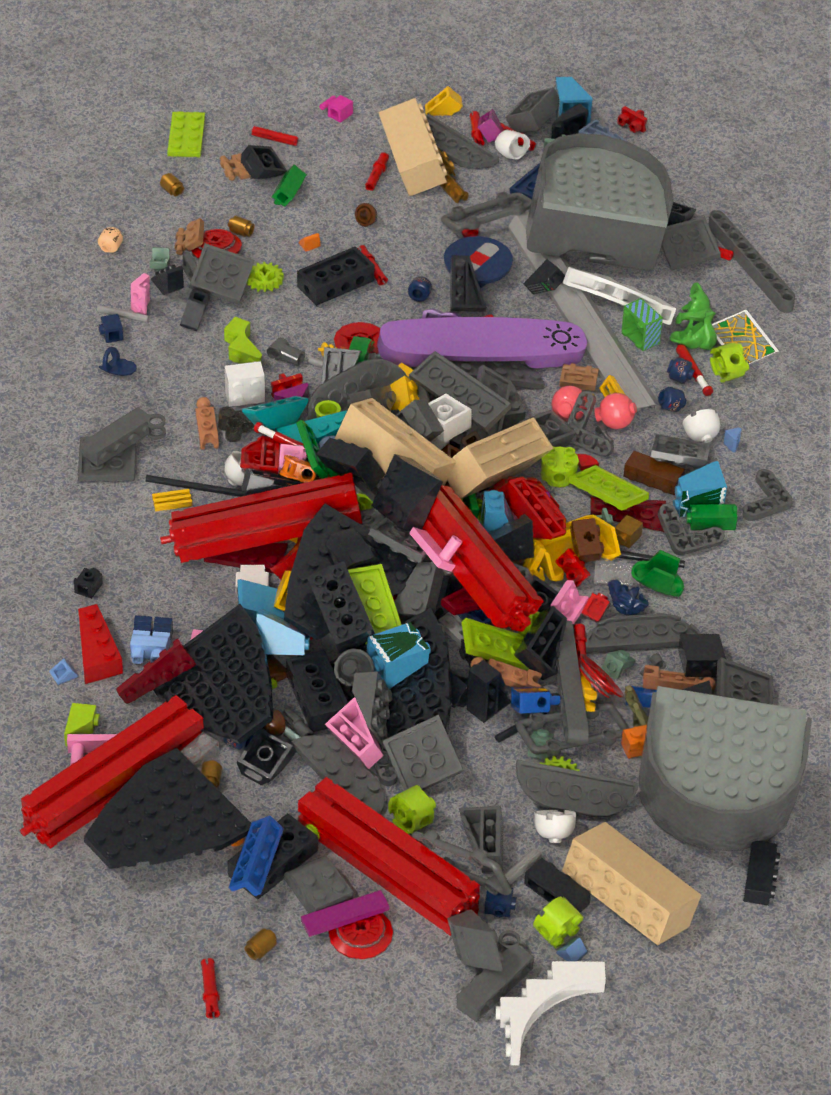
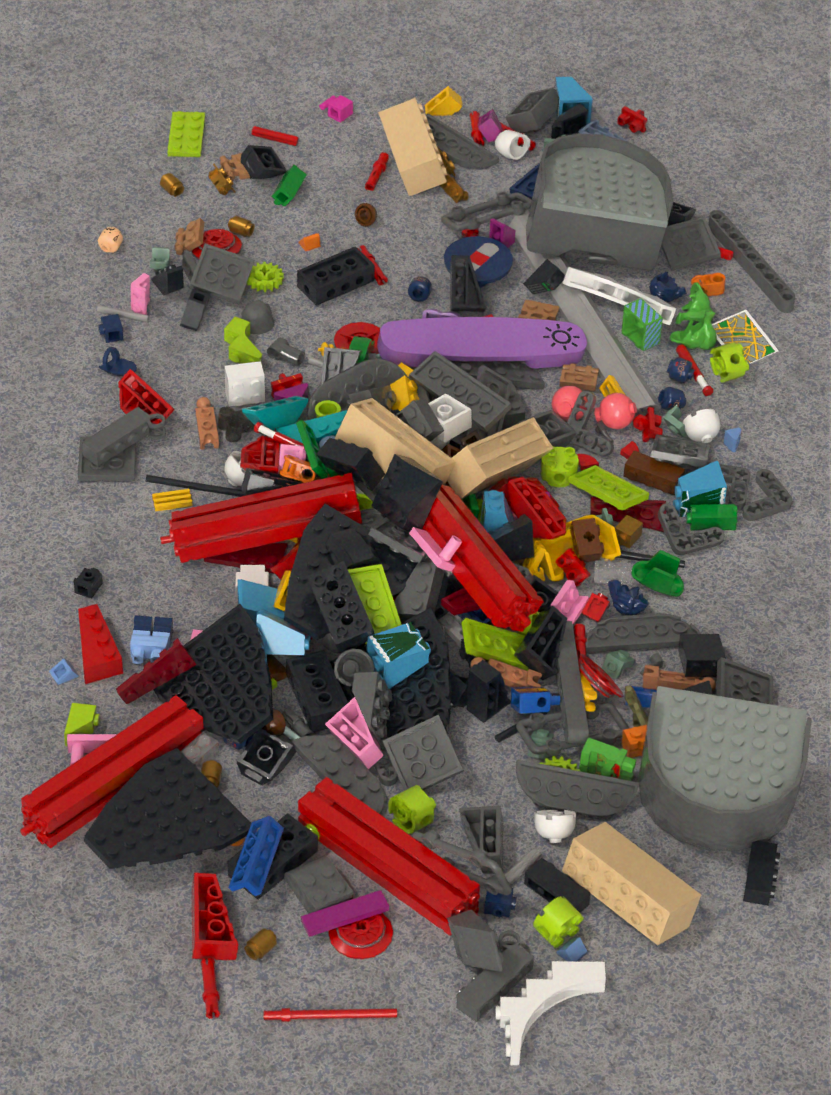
(137, 393): none -> red wedge
(210, 921): none -> red wedge
(221, 182): none -> pearl gold hinge
(259, 316): none -> dark grey helmet
(286, 1014): none -> red bar
(502, 233): none -> magenta slope
(539, 310): none -> medium nougat plate
(606, 760): none -> bright green hips
(628, 449): none -> red tile
(648, 424): none -> red hips
(666, 288): none -> dark blue hair
(672, 420): none -> sand green bracket
(711, 284): none -> orange piece
(733, 476): none -> dark grey beam

